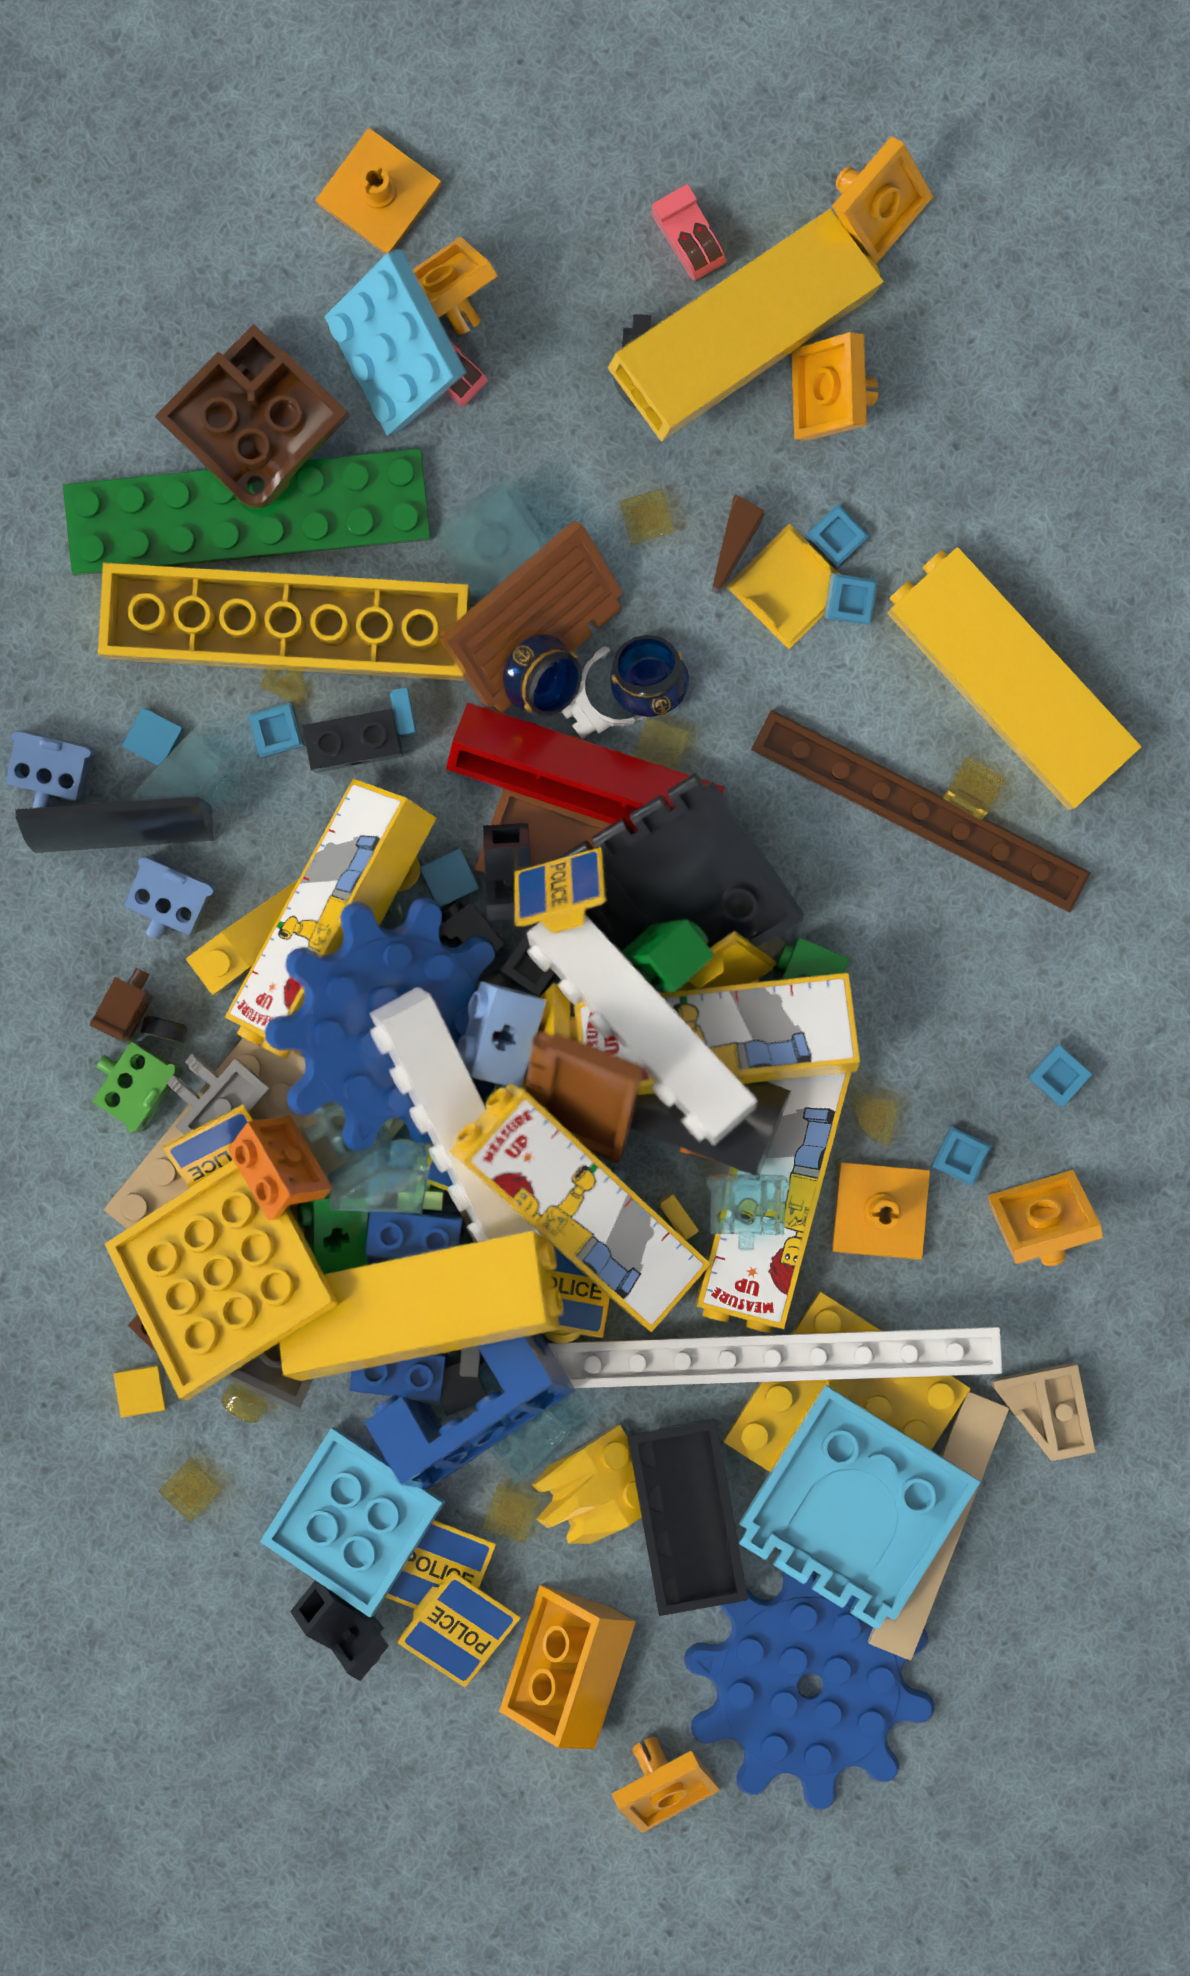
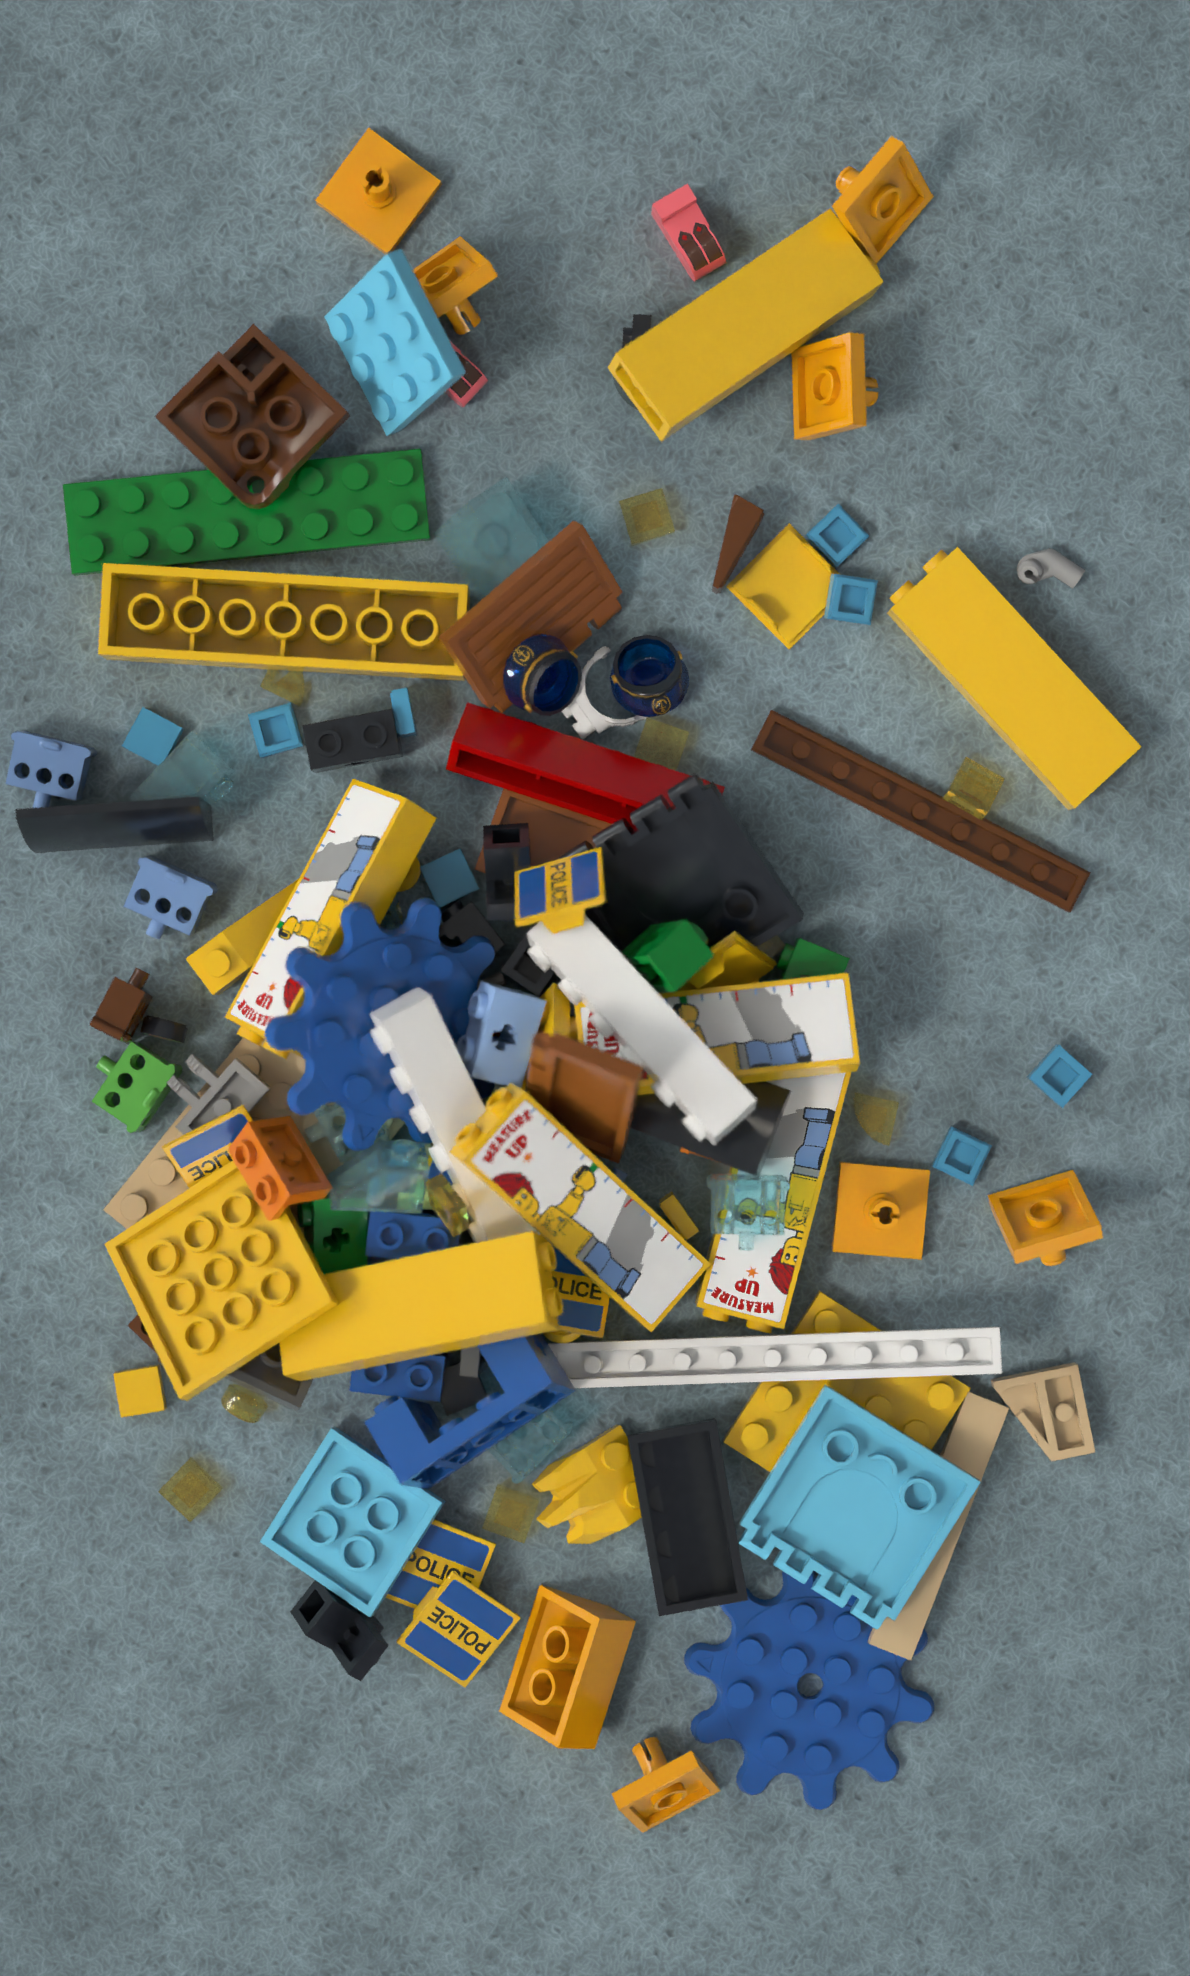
(447, 1204): none -> clear yellow tile
(1047, 564): none -> light grey arm

